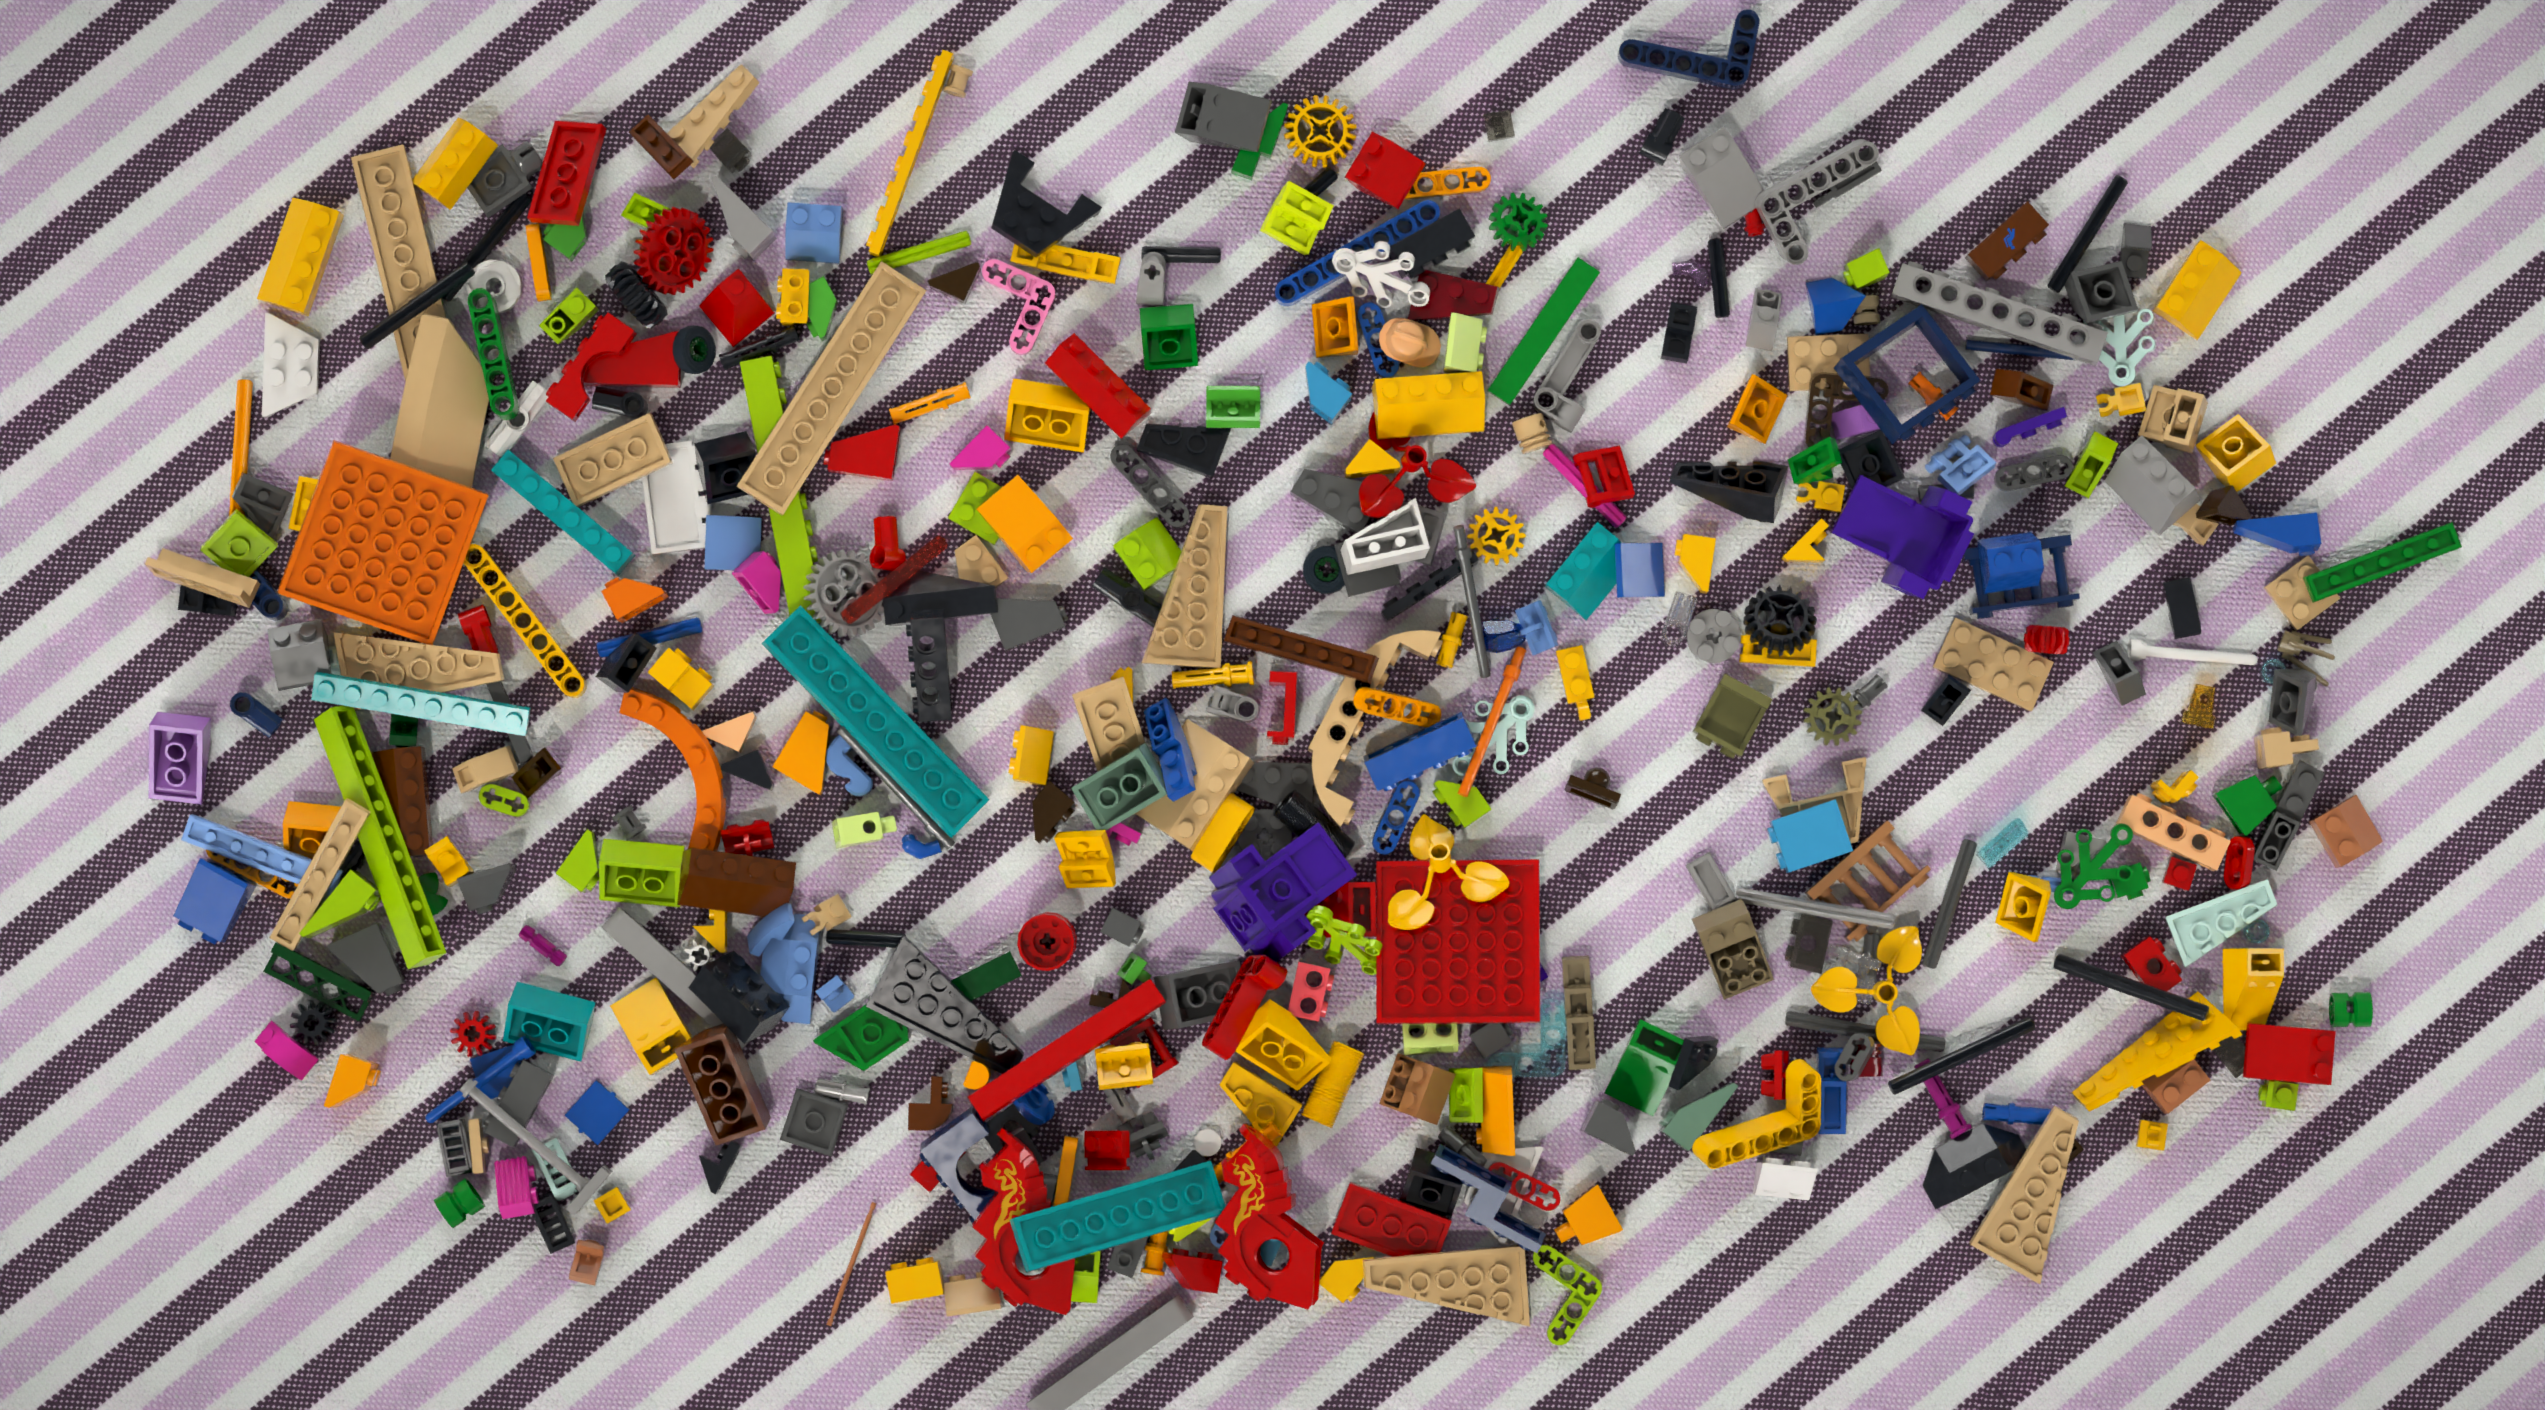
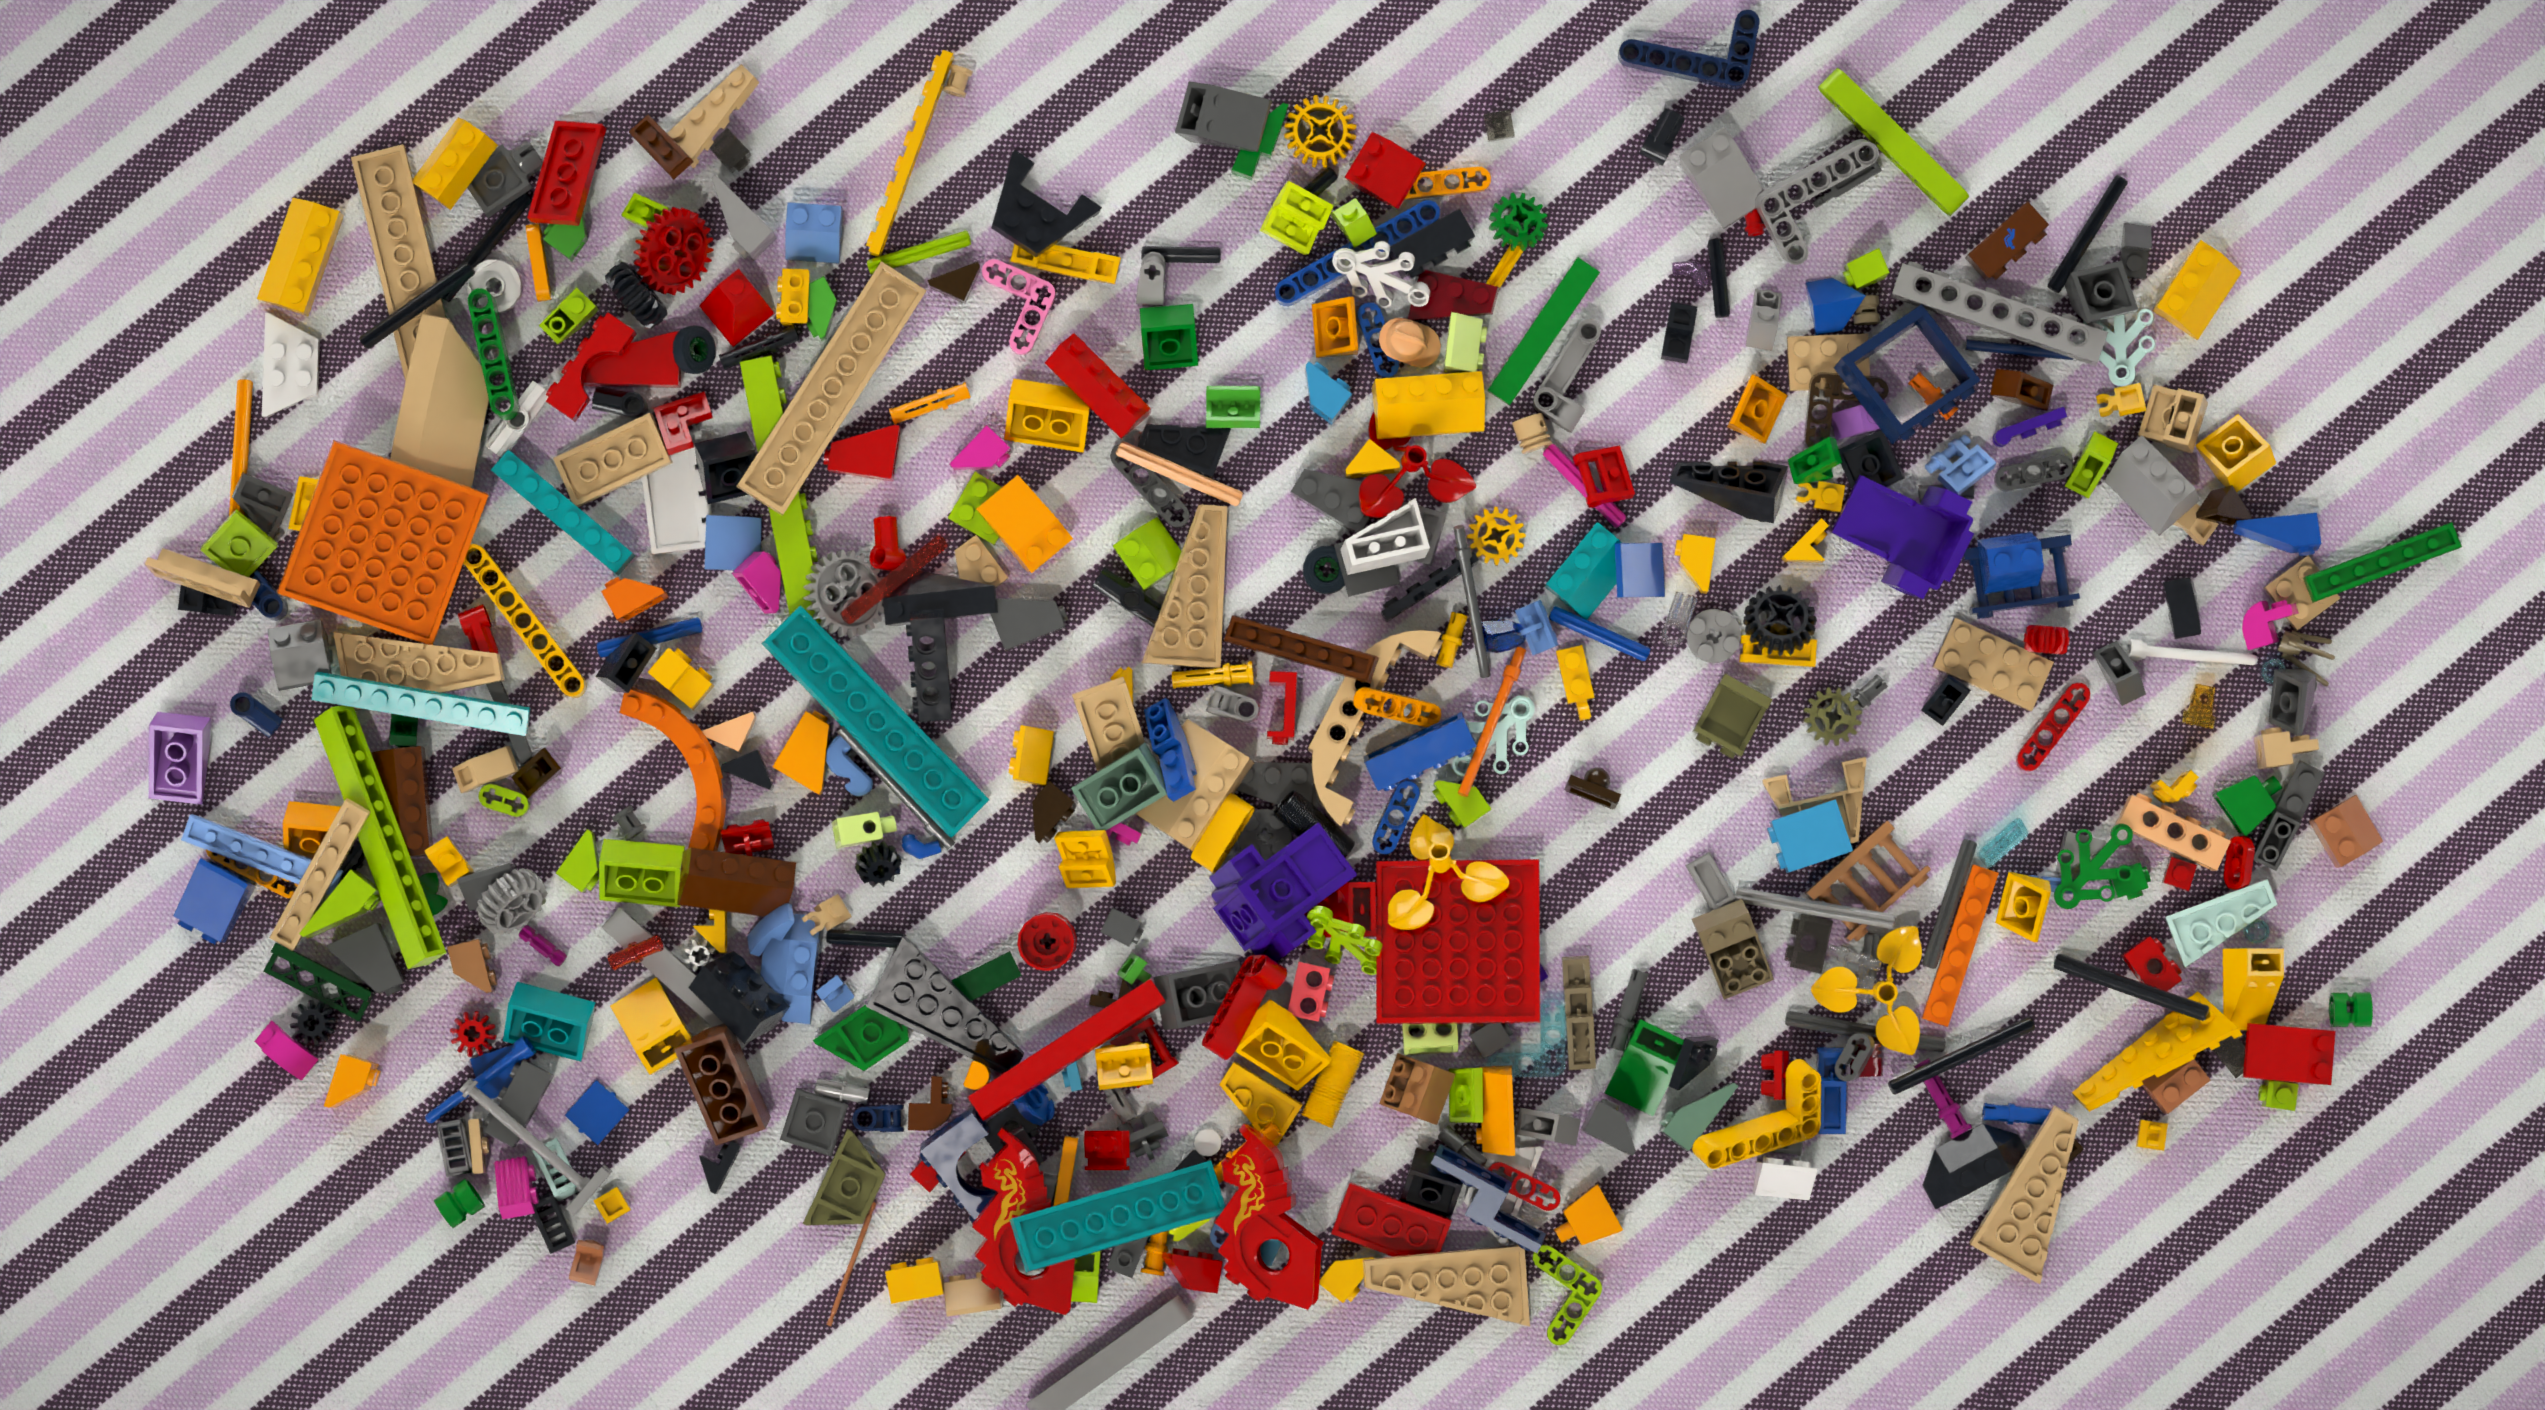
(471, 964): none -> medium nougat slope
(511, 901): none -> light grey gear
(635, 952): none -> clear red pin
(677, 416): none -> red plate
(847, 1186): none -> olive wing
(878, 863): none -> black gear
(881, 1118): none -> dark blue piece
(1179, 473): none -> light nougat axle
(1354, 222): none -> lime slope
(1547, 1126): none -> light grey slope
(1599, 633): none -> blue axle
(1628, 1009): none -> dark grey pin
(1893, 142): none -> lime beam
(1959, 945): none -> orange plate
(2056, 729): none -> red beam
(2259, 625): none -> dark pink brick

